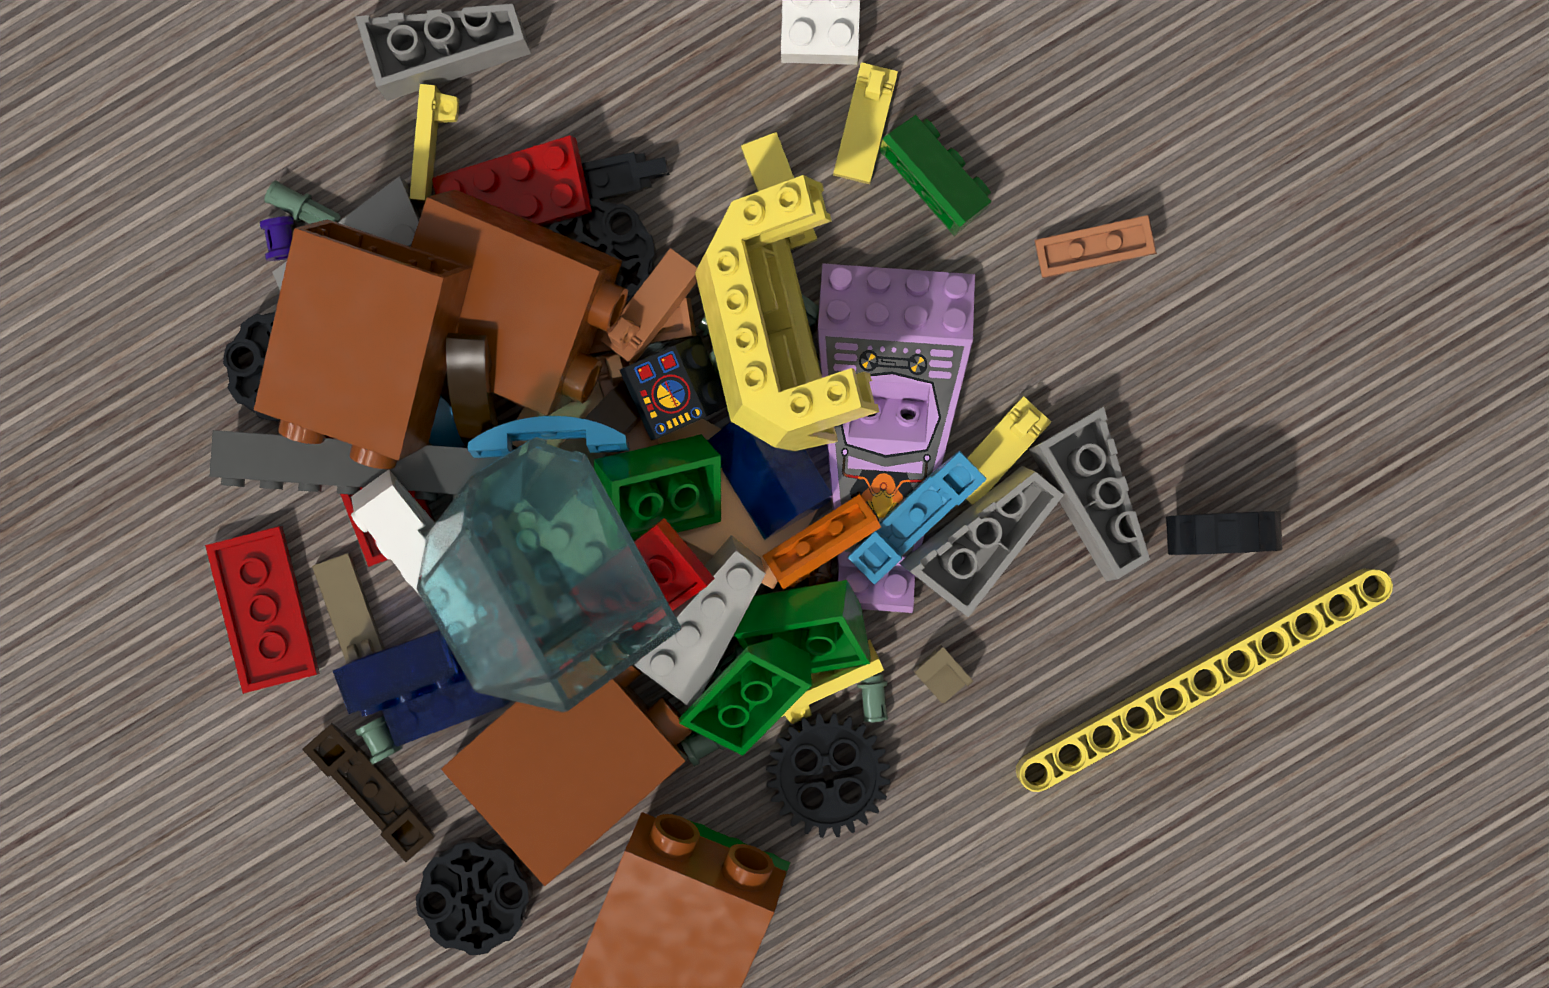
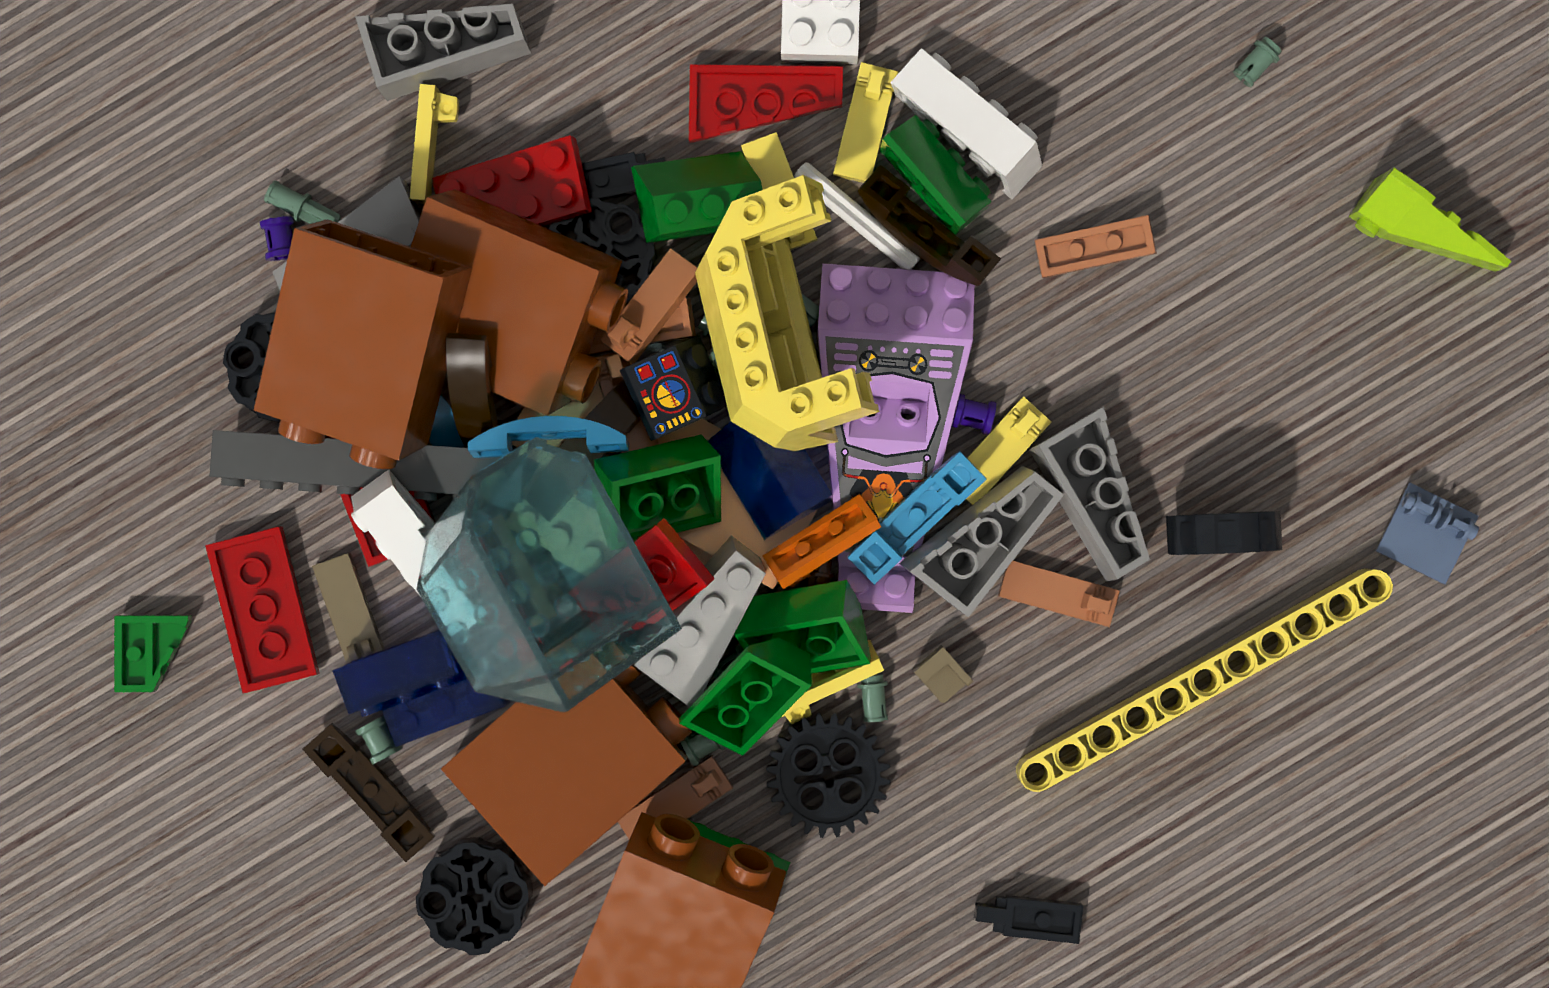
(145, 649): none -> green wing
(683, 795): none -> nougat hinge
(691, 193): none -> green slope
(752, 96): none -> red wing
(860, 219): none -> white axle
(922, 233): none -> dark brown slope
(969, 120): none -> white wedge
(974, 414): none -> dark purple bush
(1033, 918): none -> black hinge
(1059, 593): none -> nougat hinge
(1258, 61): none -> sand green pin
(1404, 214): none -> lime wedge
(1427, 533): none -> sand blue hinge

